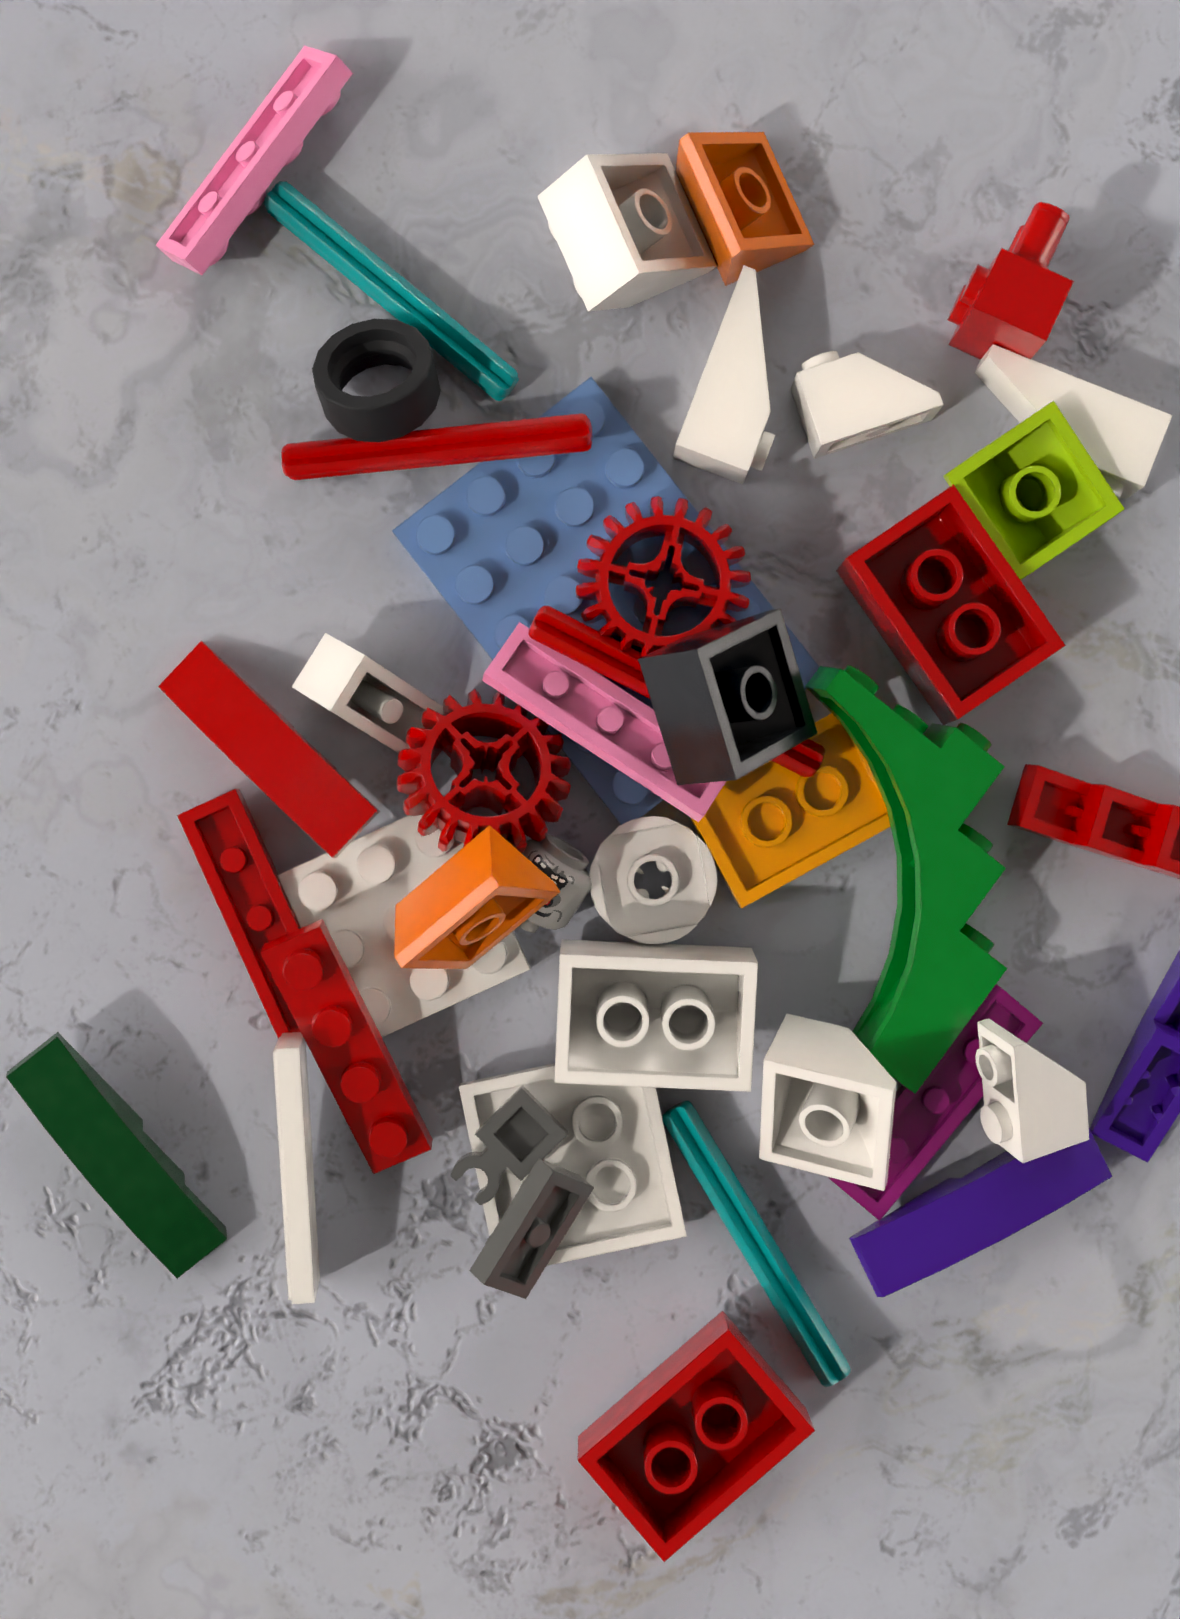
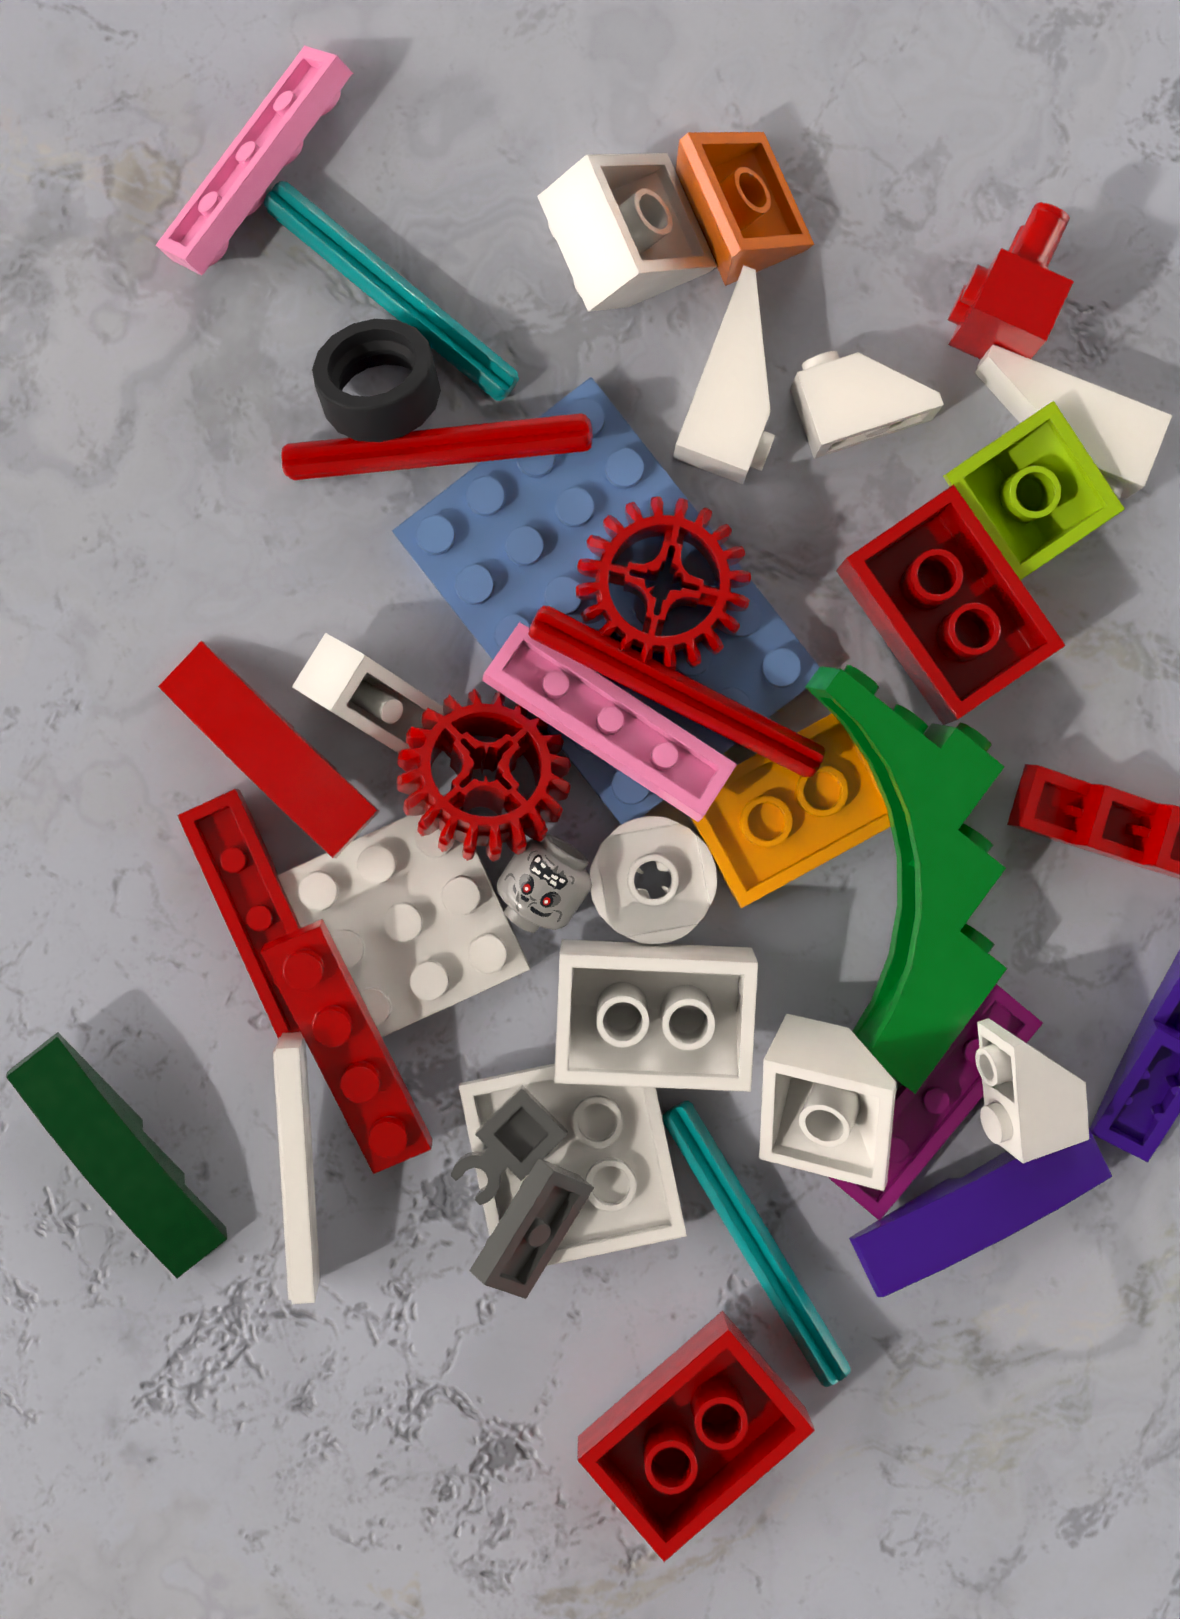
(469, 905): orange slope -> none
(728, 698): black slope -> none

